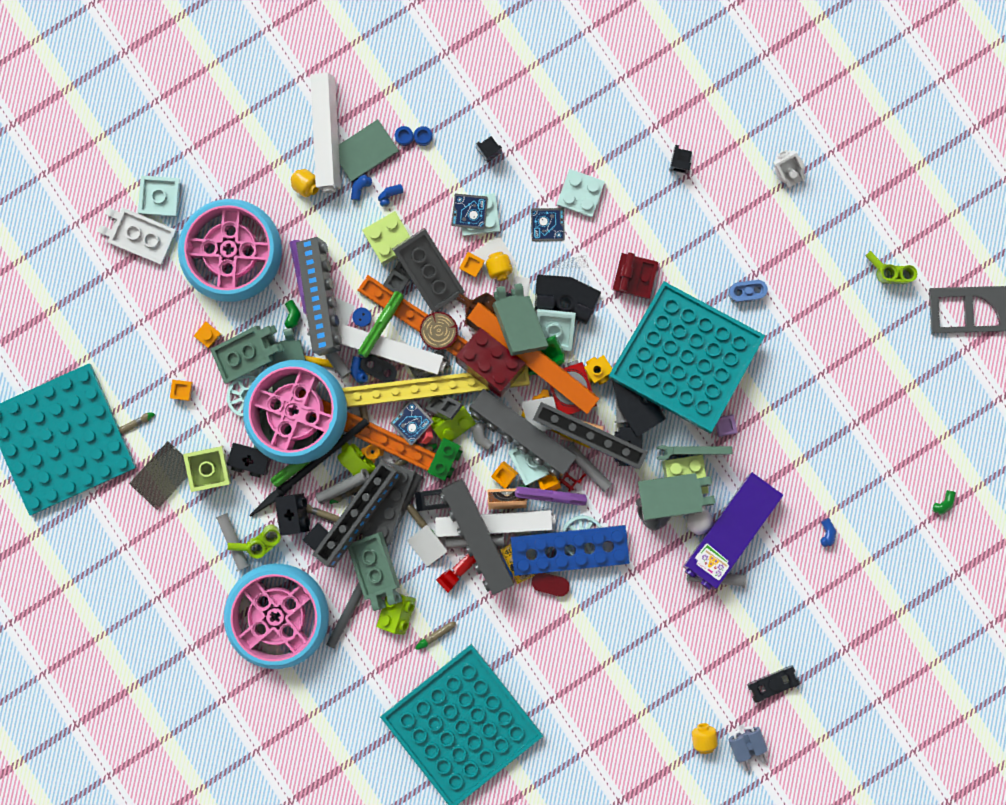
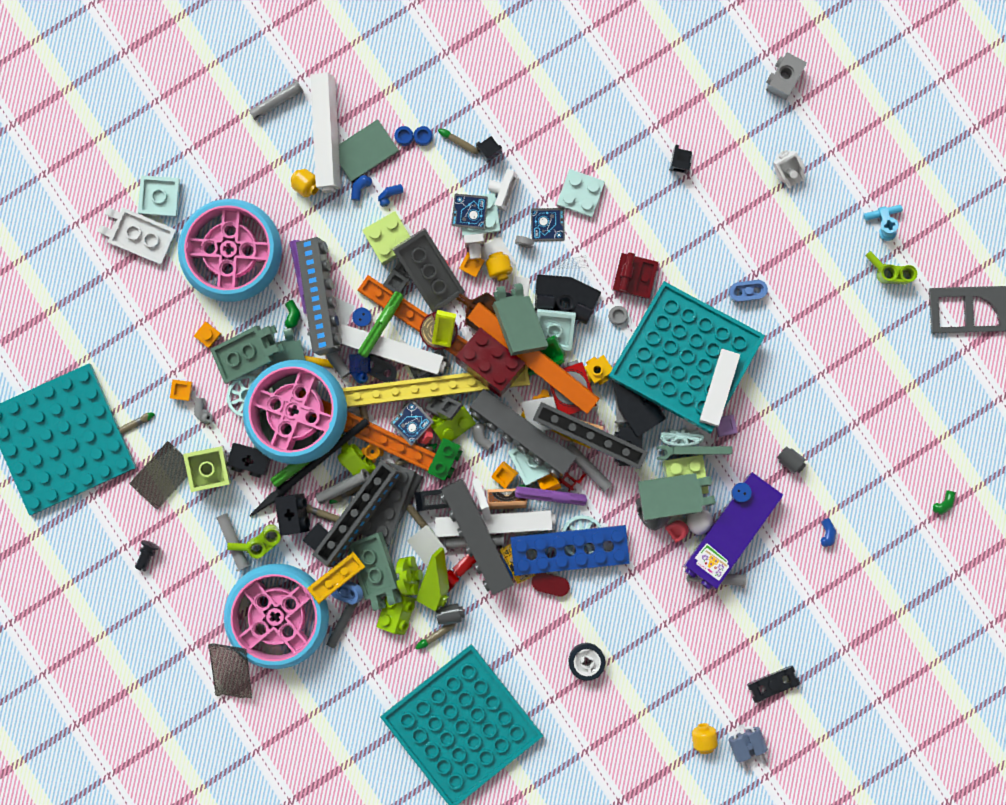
(147, 552): none -> black pin
(200, 412): none -> light grey arm
(230, 671): none -> clear smoke piece
(276, 100): none -> light grey pin
(335, 577): none -> yellow tile
(349, 593): none -> medium blue plate
(359, 364): none -> clear blue tile
(408, 575): none -> lime plate
(435, 582): none -> lime slope
(443, 328): none -> neon yellow tile
(450, 614): none -> dark grey brick
(458, 141): none -> dark tan piece
(474, 242): none -> white tile
(481, 499): none -> white tile
(504, 189): none -> white tile
(524, 242): none -> light grey tile
(583, 671): none -> wheel
(618, 315): none -> light grey tile
(678, 530): none -> coral tile
(682, 437): none -> light aqua wheel
(719, 388): none -> white tile
(741, 492): none -> blue tile
(791, 460): none -> dark grey brick
(793, 67): none -> light grey brick
(888, 224): none -> medium azure piece

